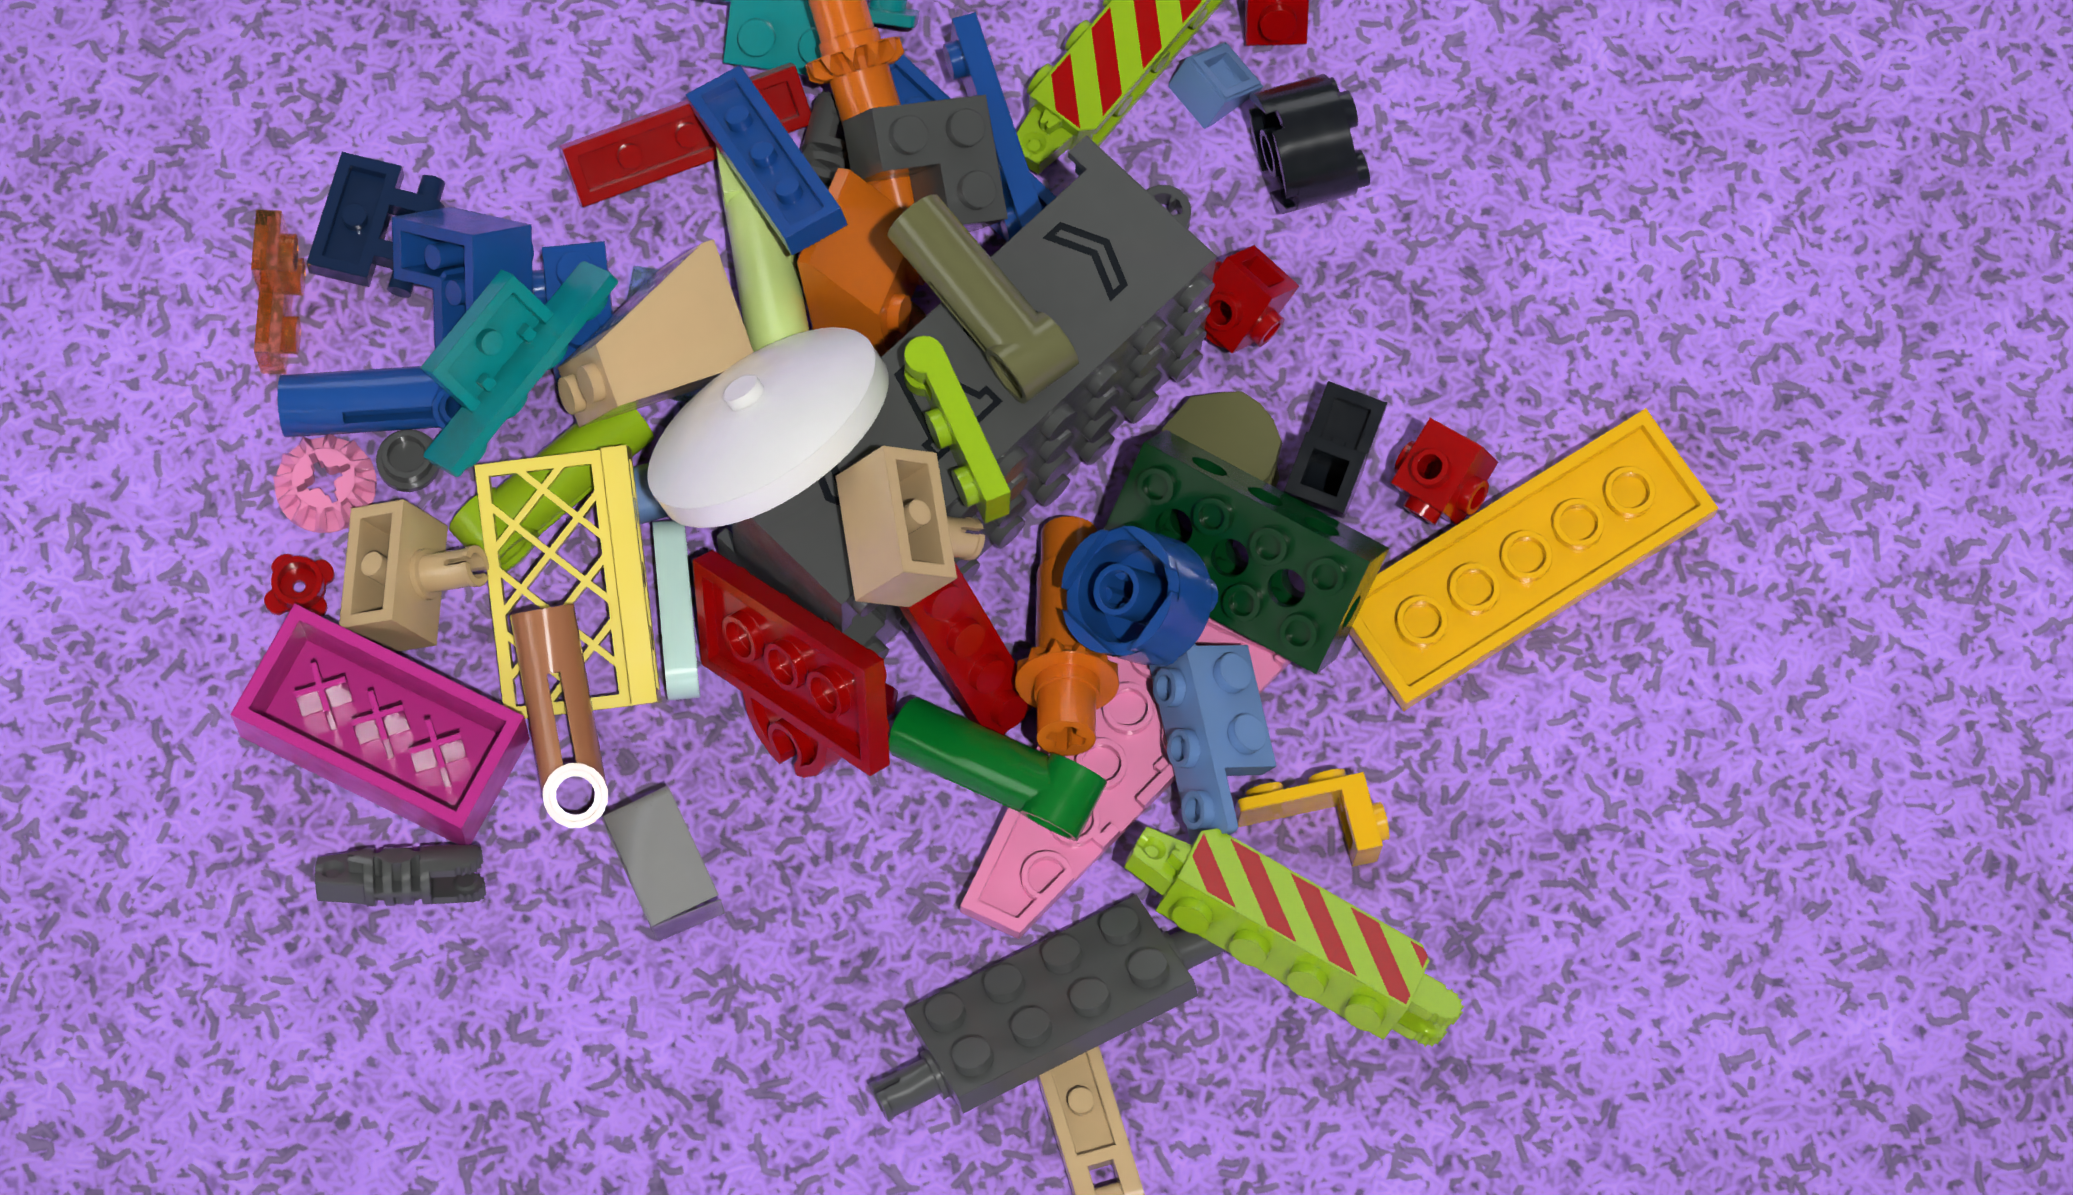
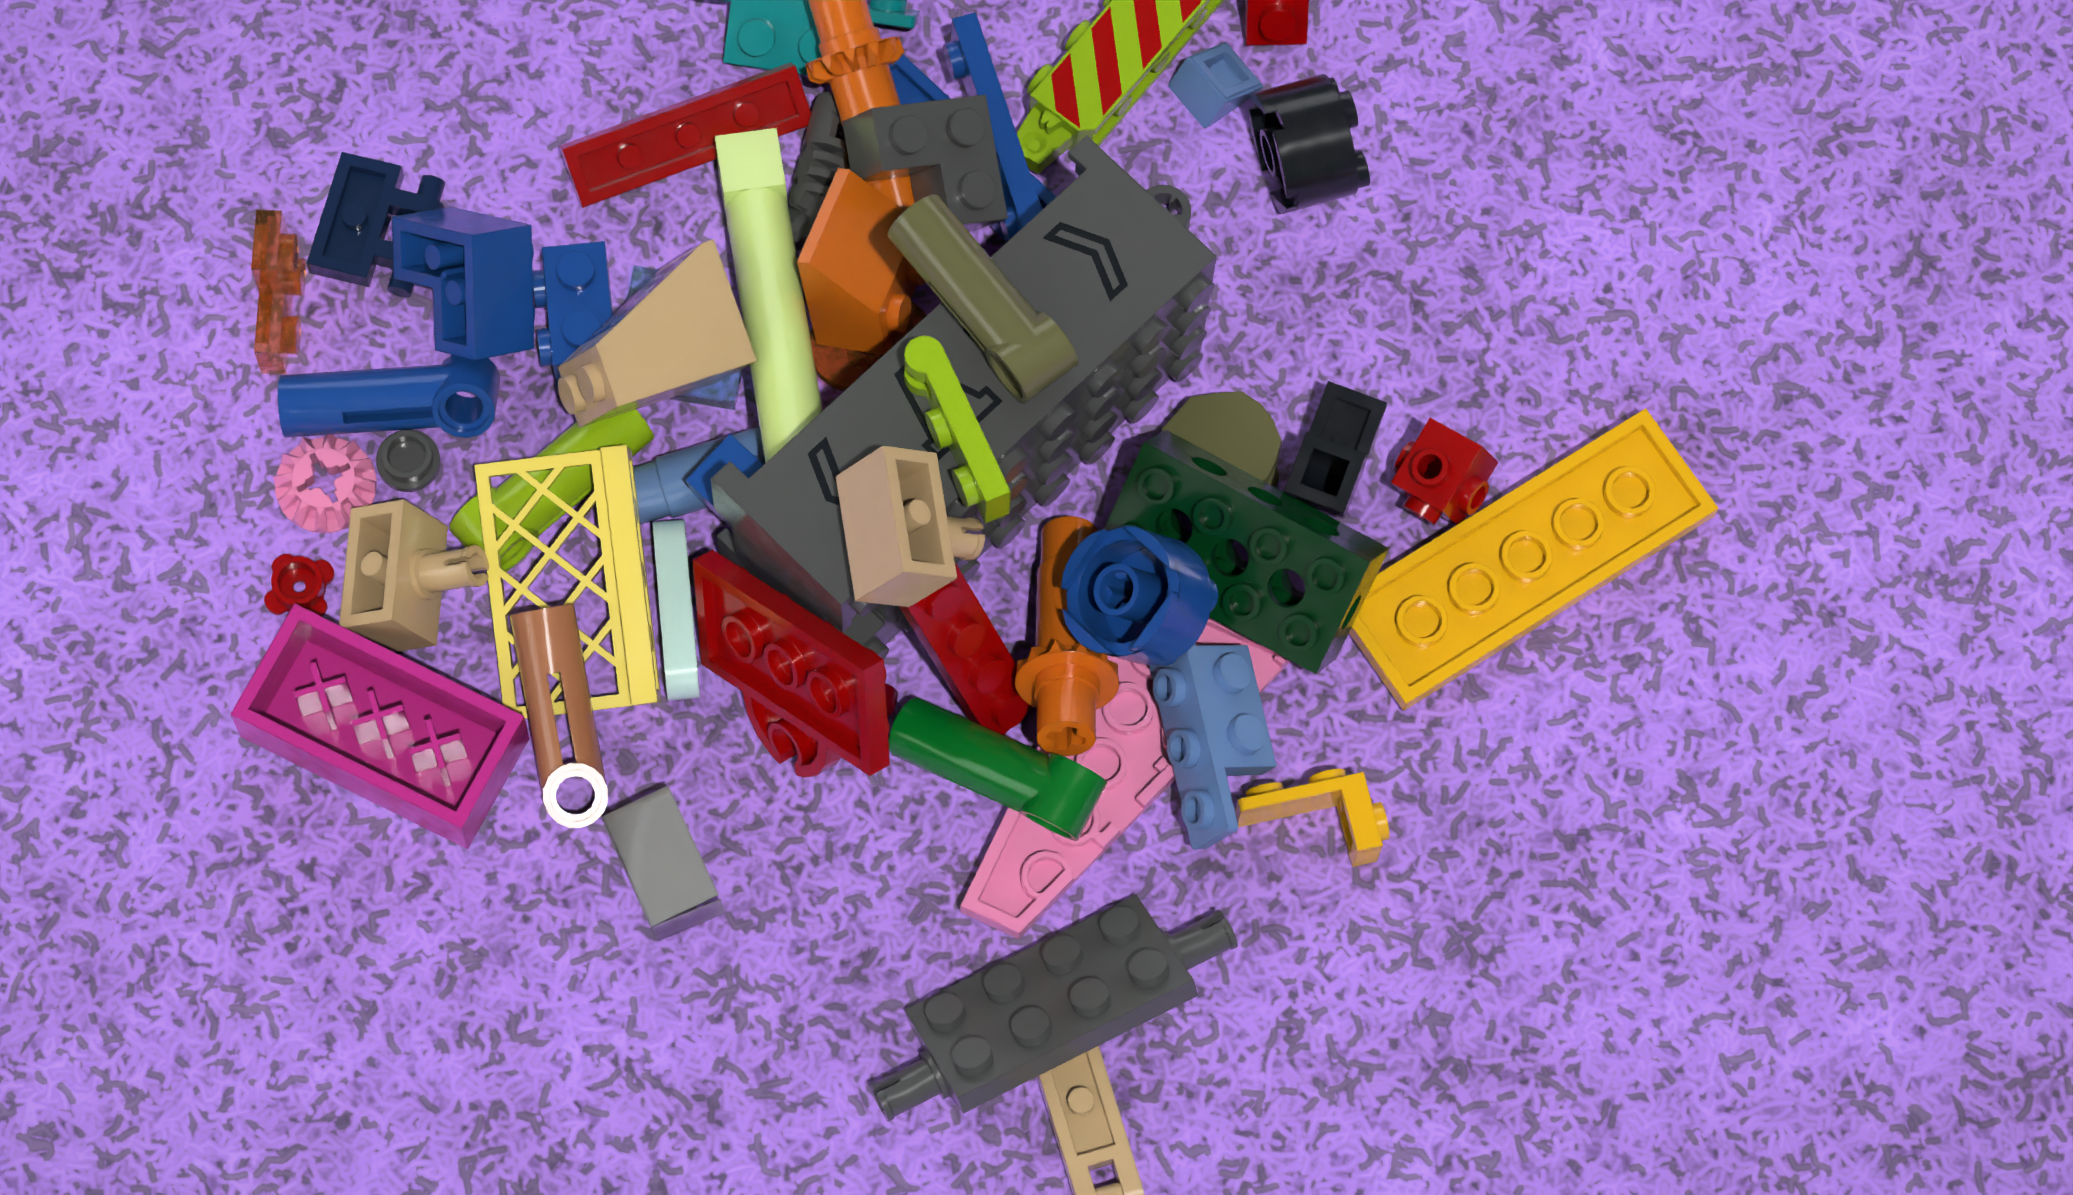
(402, 875): dark grey hinge -> none
(502, 353): teal bracket -> none
(766, 160): blue plate -> none
(768, 427): white dish -> none
(1247, 300): red brick -> none
(1296, 933): lime hinge -> none

